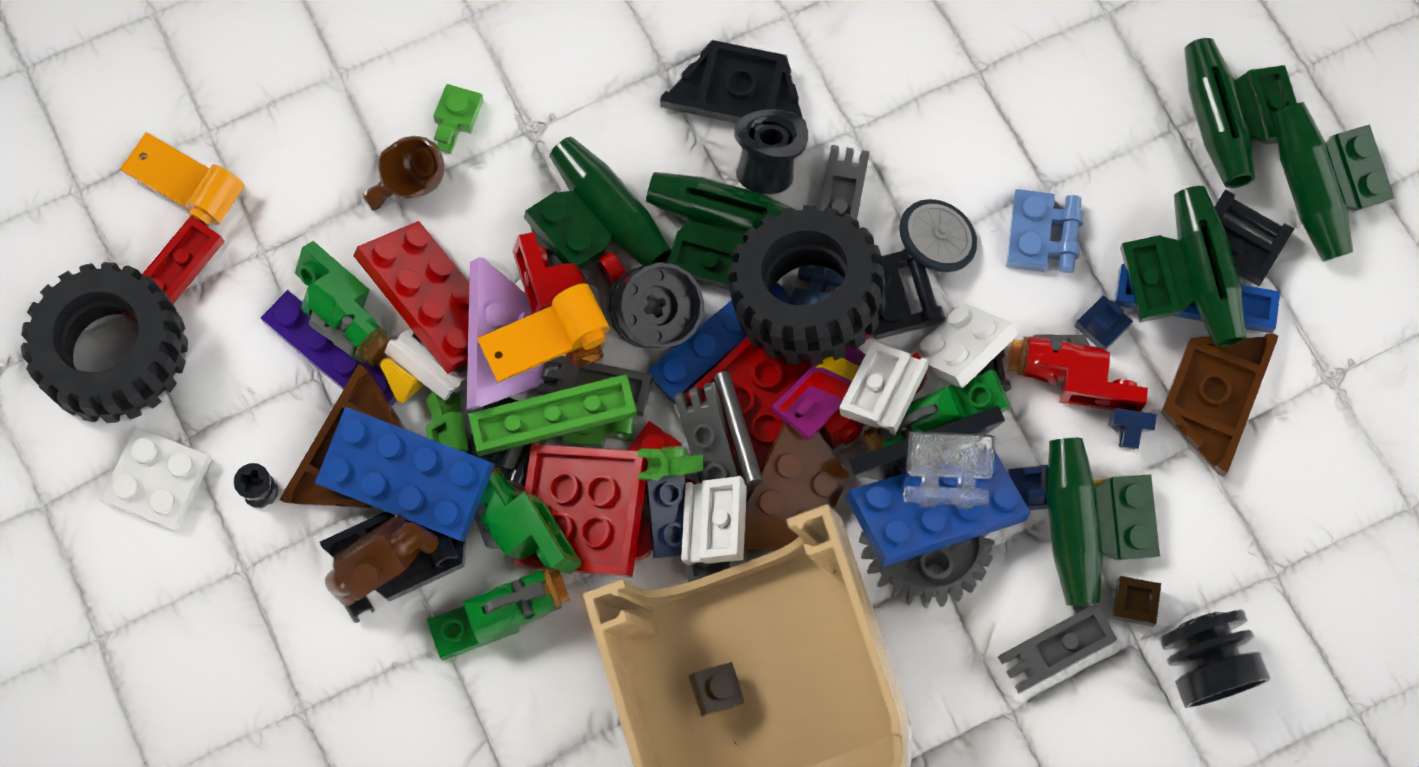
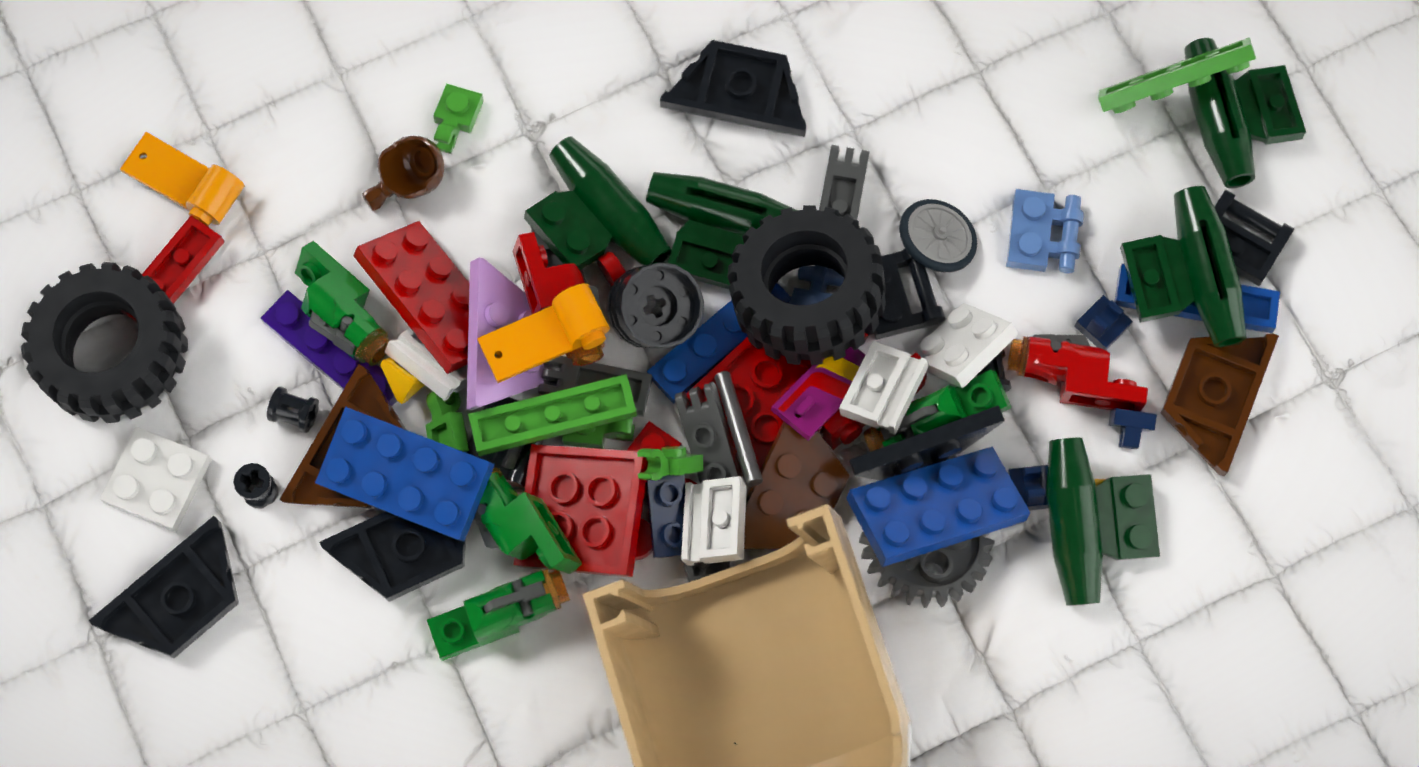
(176, 596): none -> black wing
(279, 410): none -> black bush
(380, 558): reddish brown torso -> none
(716, 689): dark brown plate -> none
(769, 145): black piece -> none
(952, 456): clear plate -> none
(1059, 647): dark grey hinge -> none
(1136, 601): dark brown plate -> none
(1193, 71): none -> bright green plate
(1214, 658): black wheel -> none
(1329, 177): dark green plate -> none

